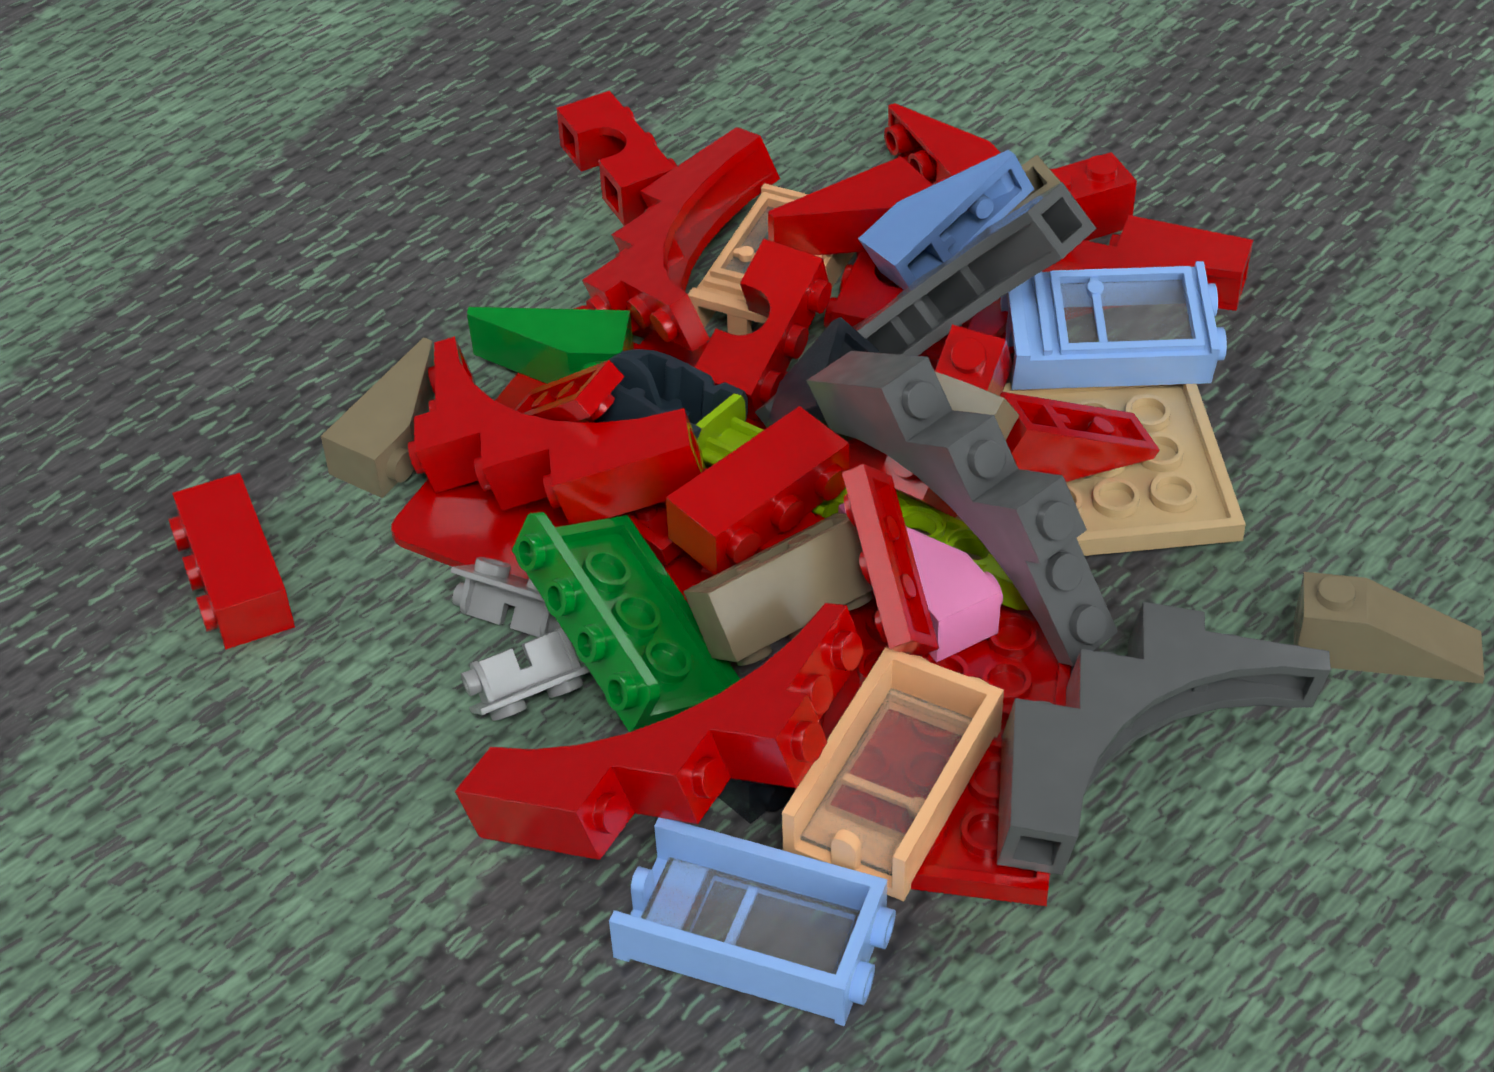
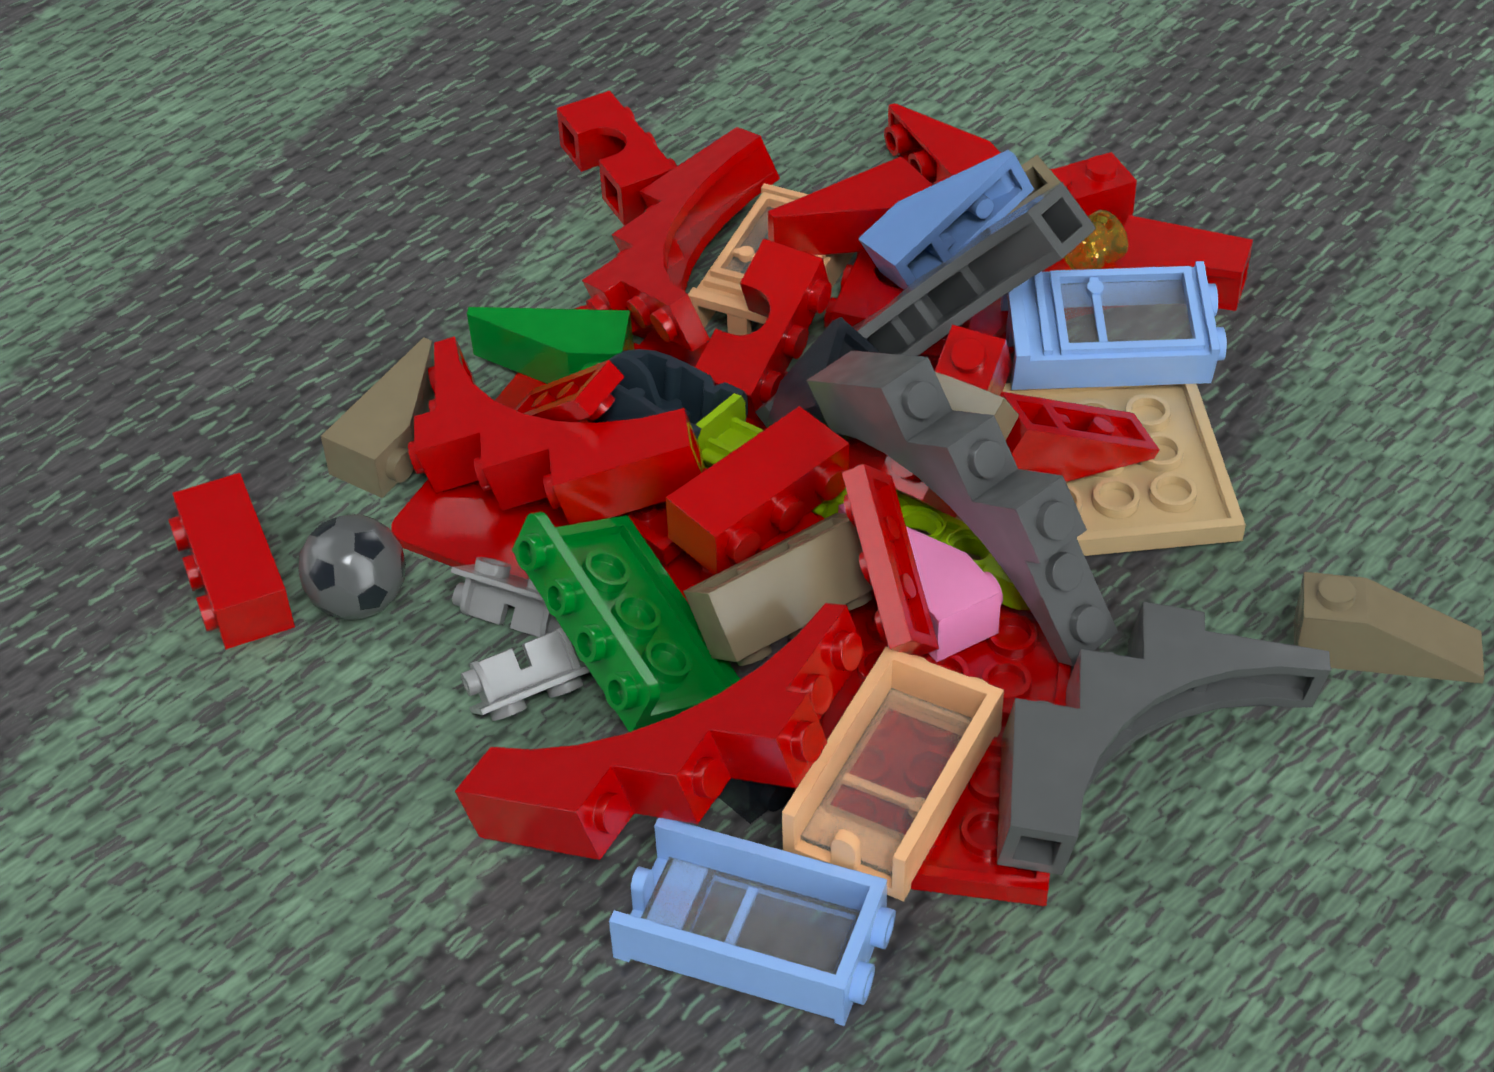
(351, 567): none -> dark grey piece
(1104, 244): none -> clear yellow wheel

